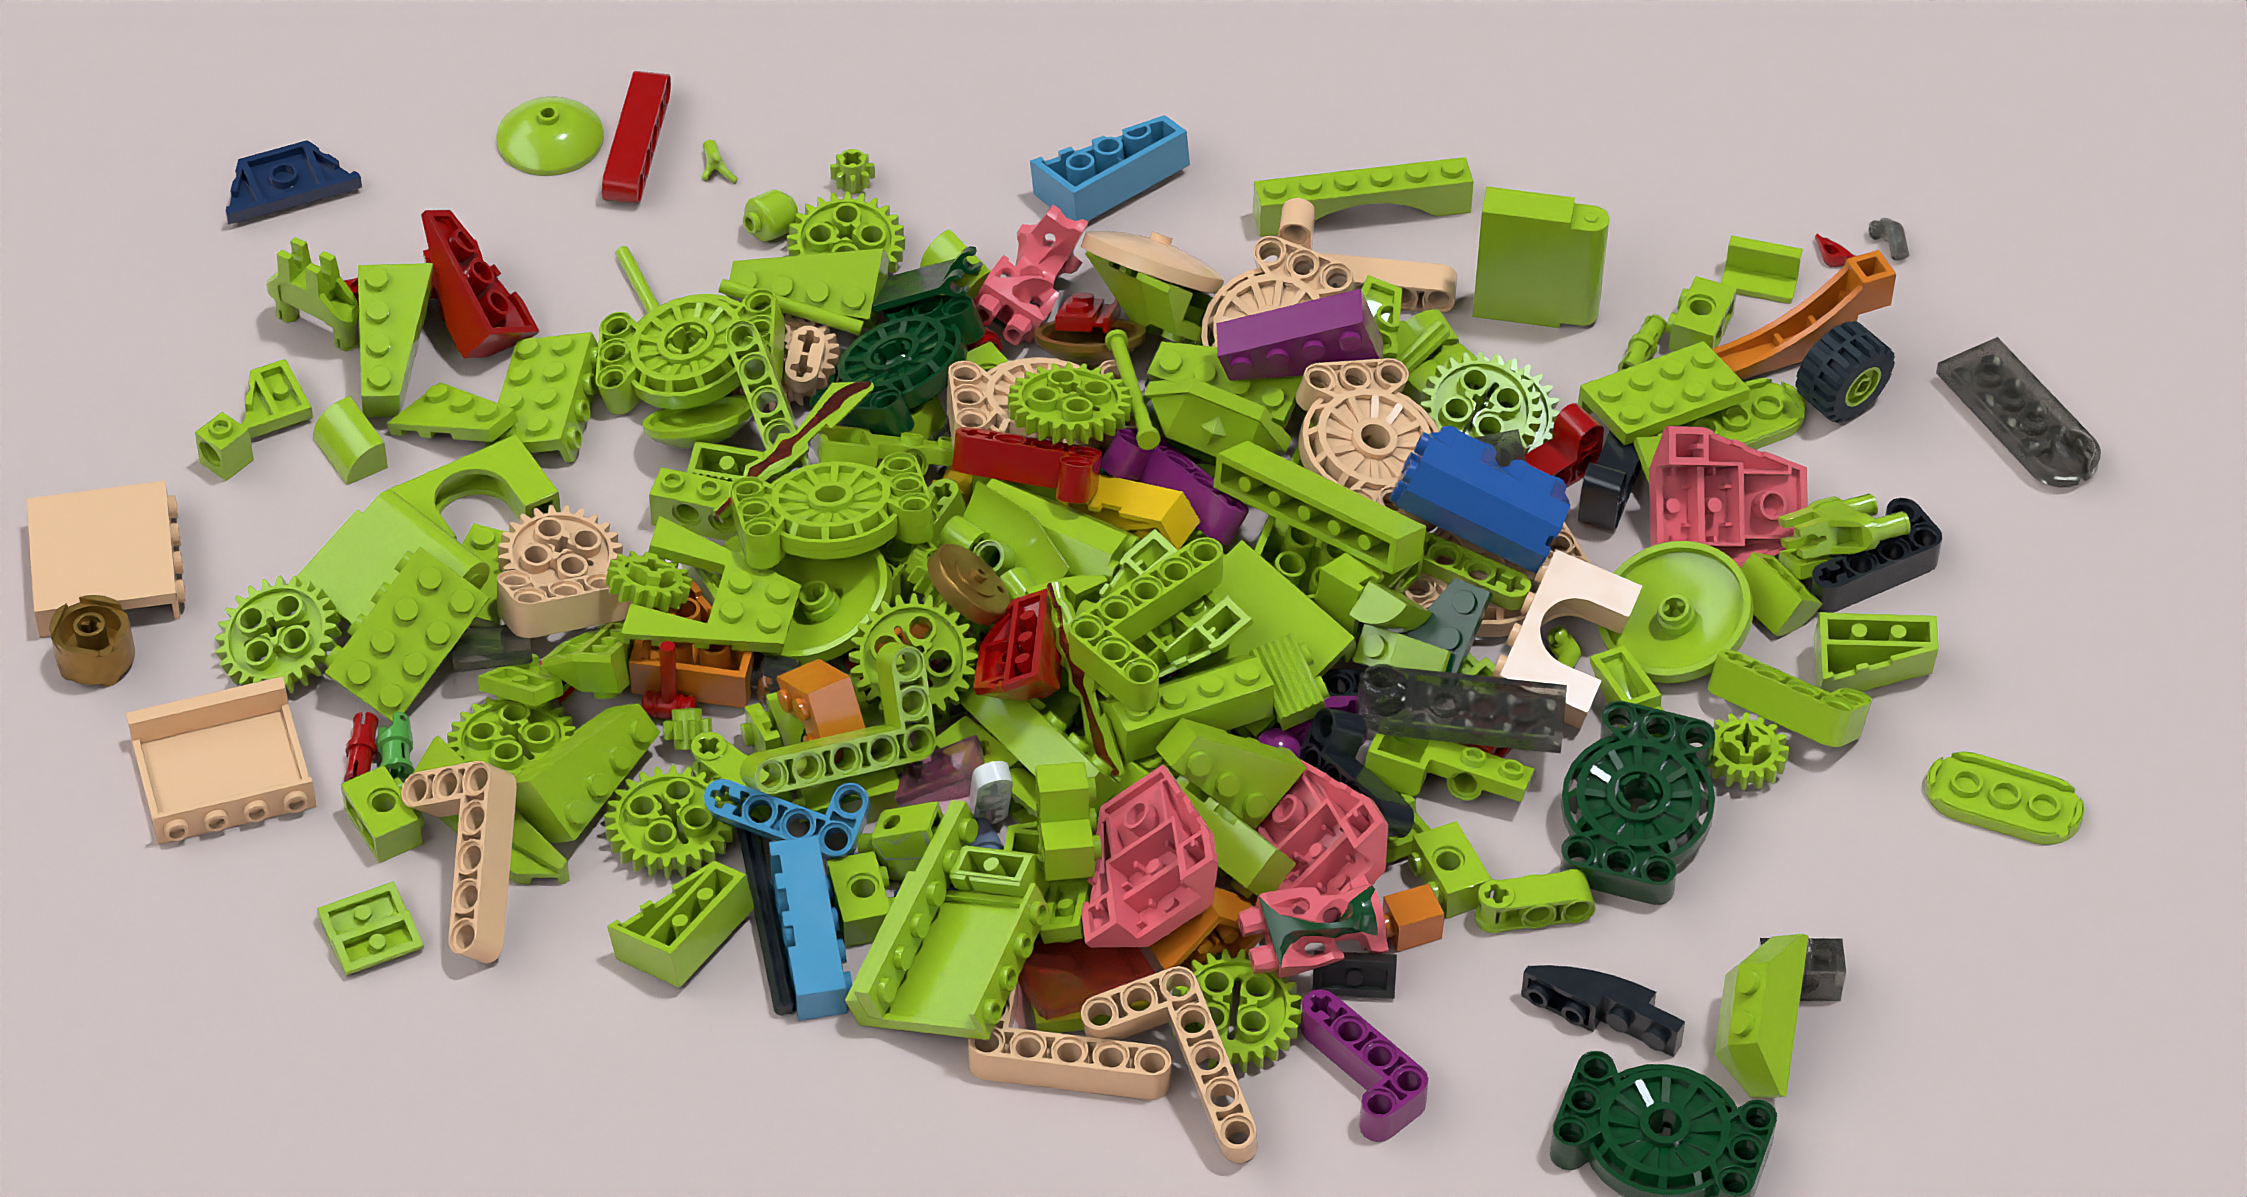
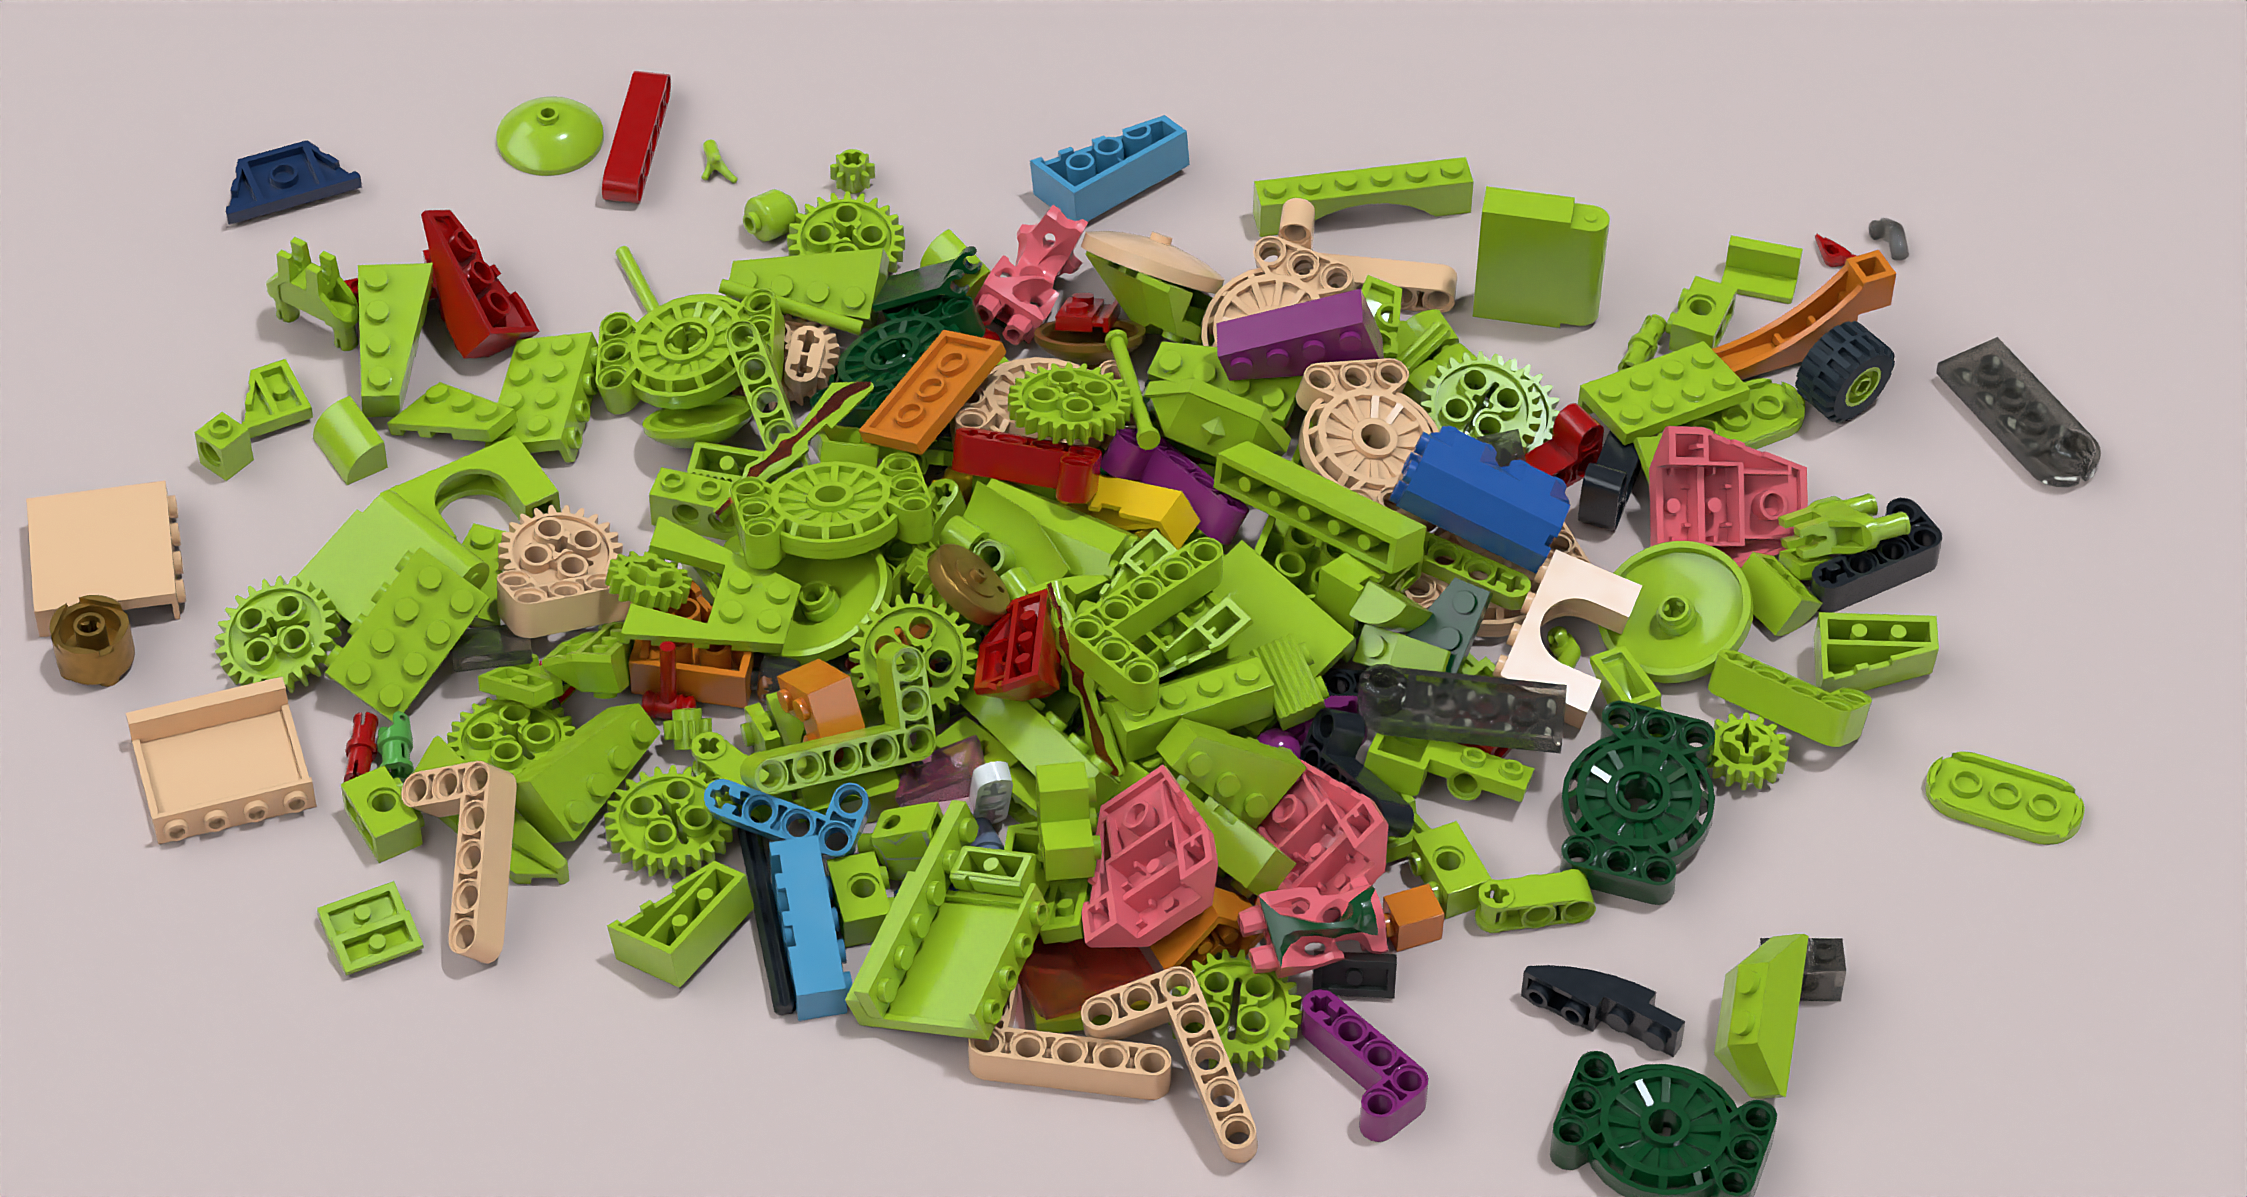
(932, 392): none -> orange plate

